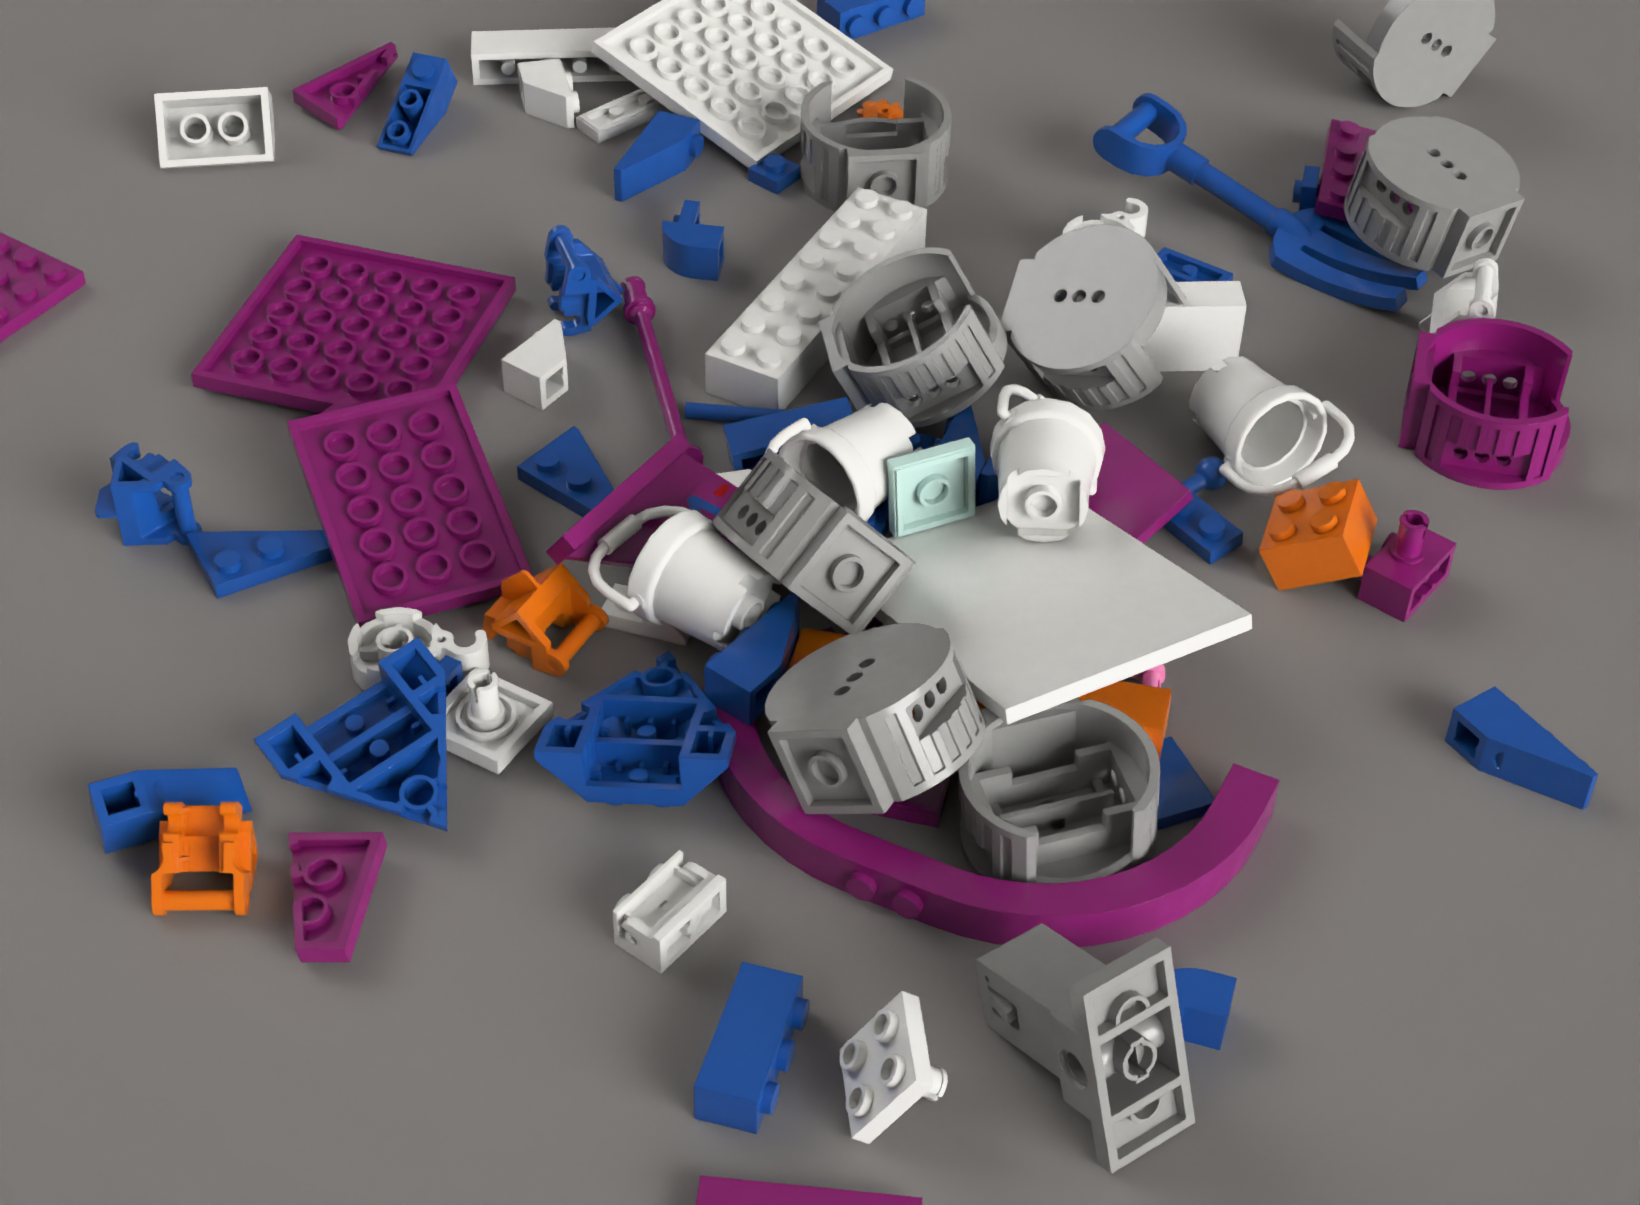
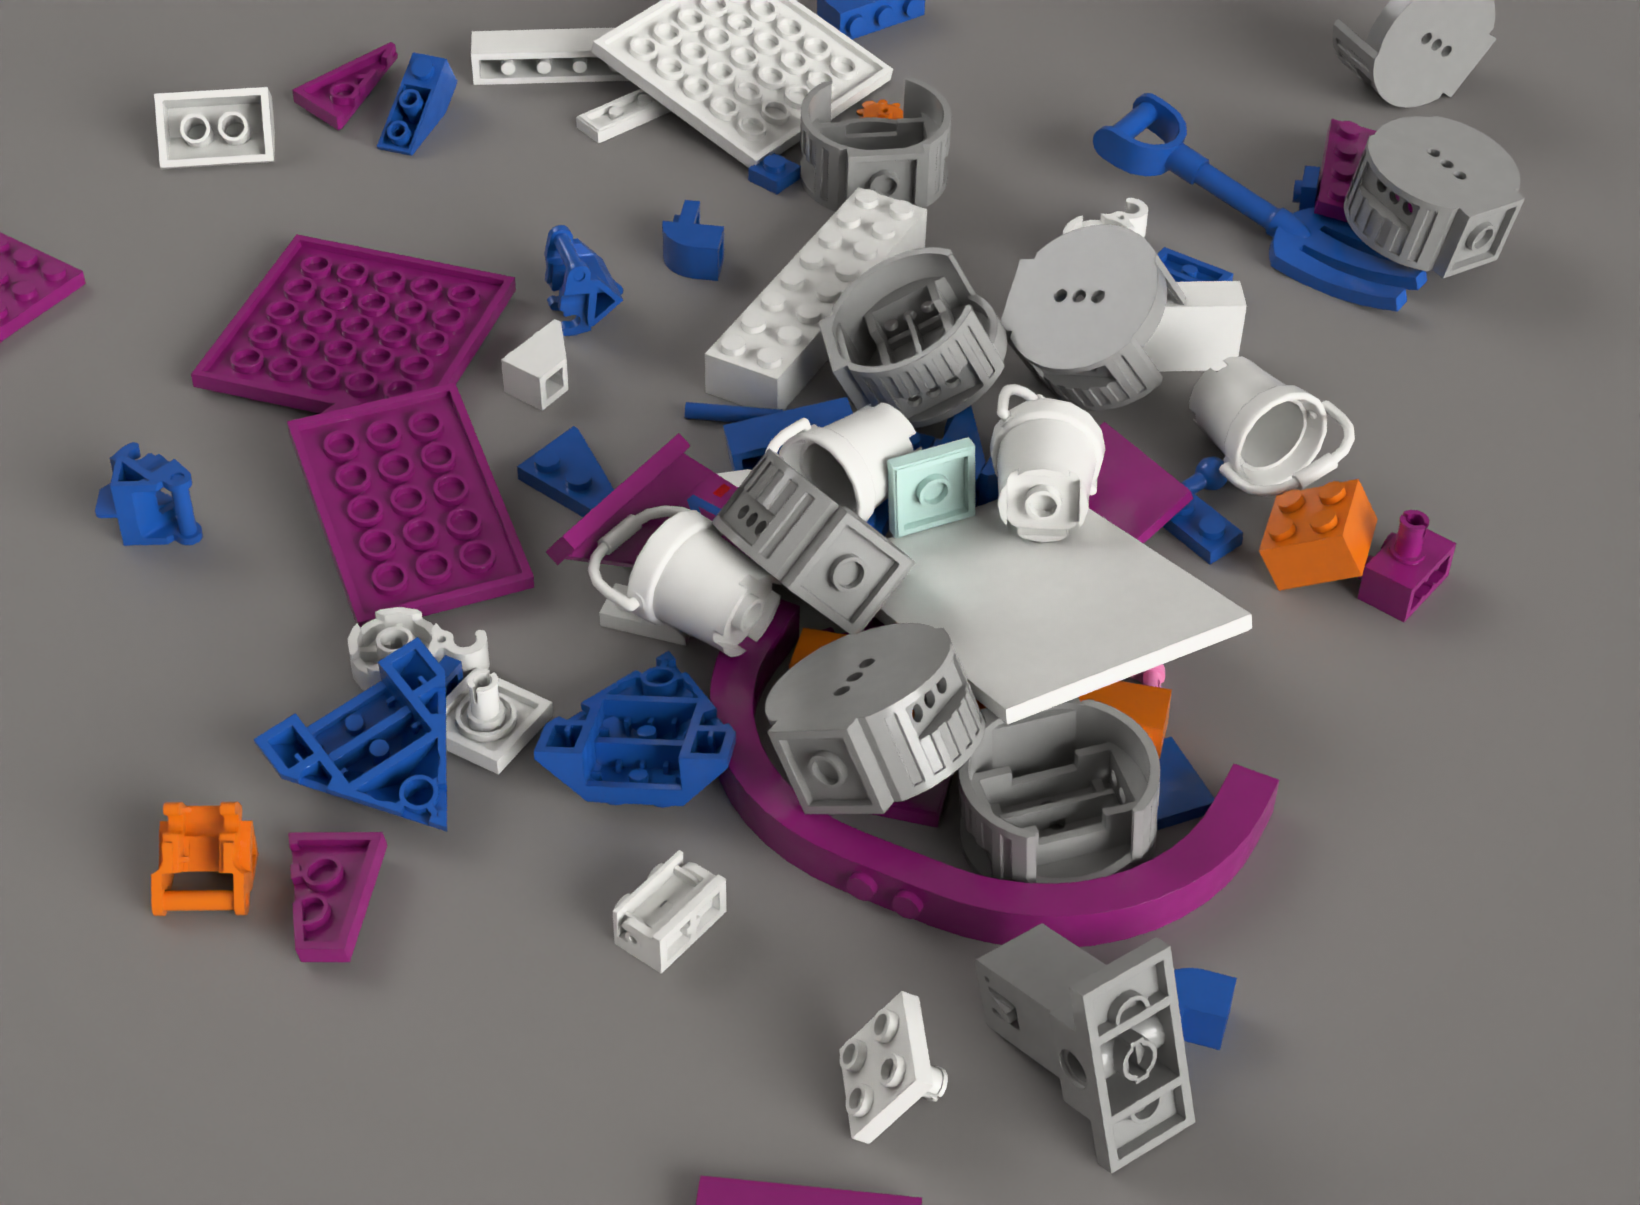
(131, 804): blue slope -> none
(250, 558): blue wing -> none
(534, 604): orange piece -> none
(548, 91): white slope -> none
(639, 311): magenta bar -> none
(658, 154): blue slope -> none
(750, 1048): blue brick -> none
(754, 662): blue slope -> none
(1465, 297): white piece -> none
(1481, 426): magenta piece -> none
(1514, 747): blue slope -> none

